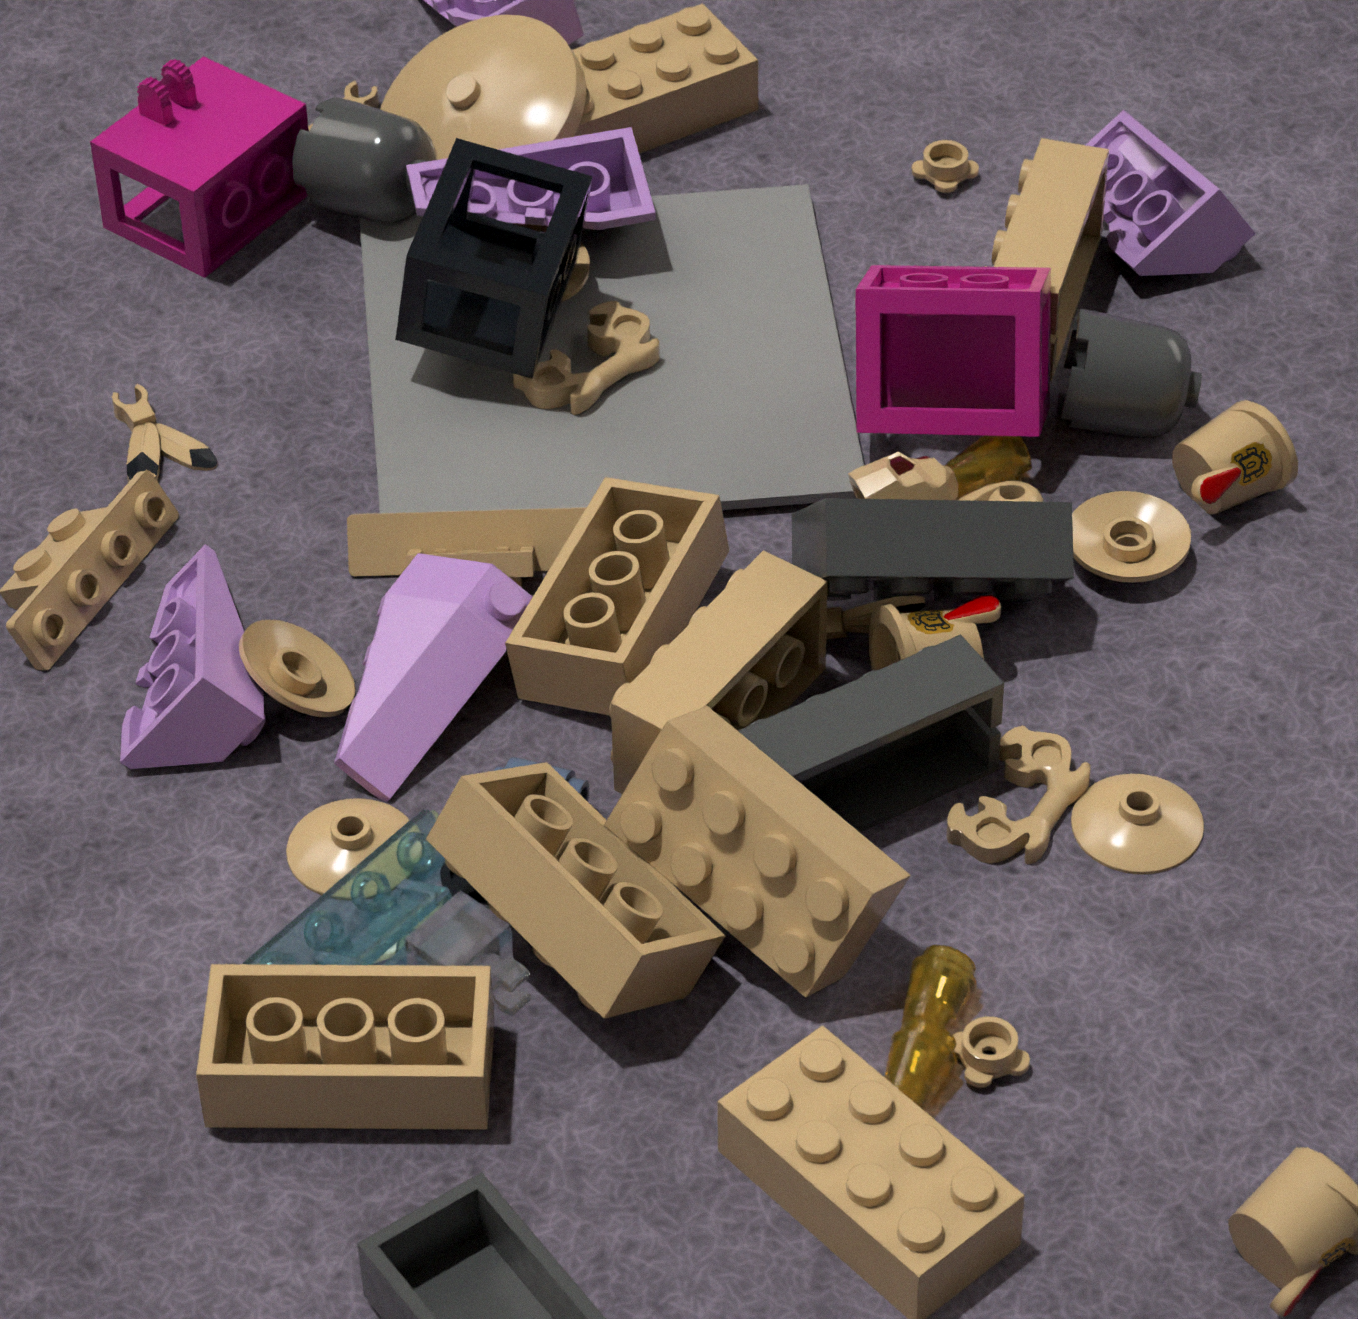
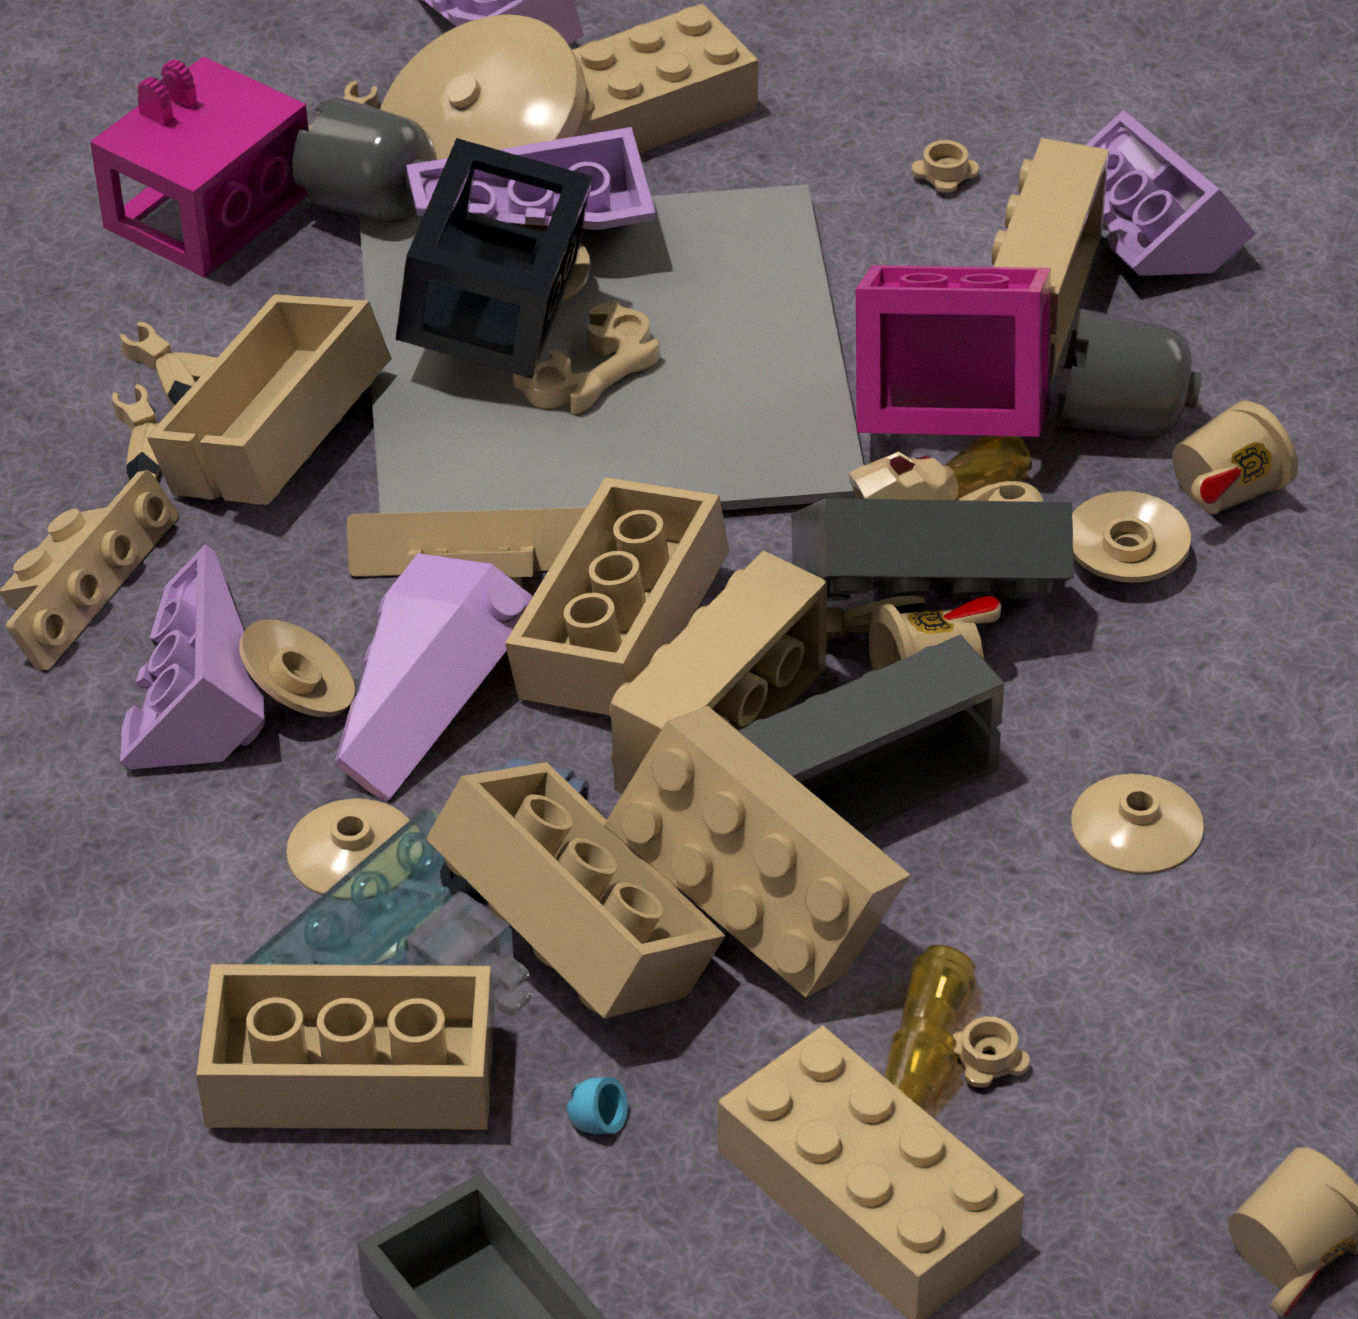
(175, 370): none -> tan piece
(270, 399): none -> tan piece
(598, 1106): none -> medium azure hinge
(1042, 759): tan helmet -> none

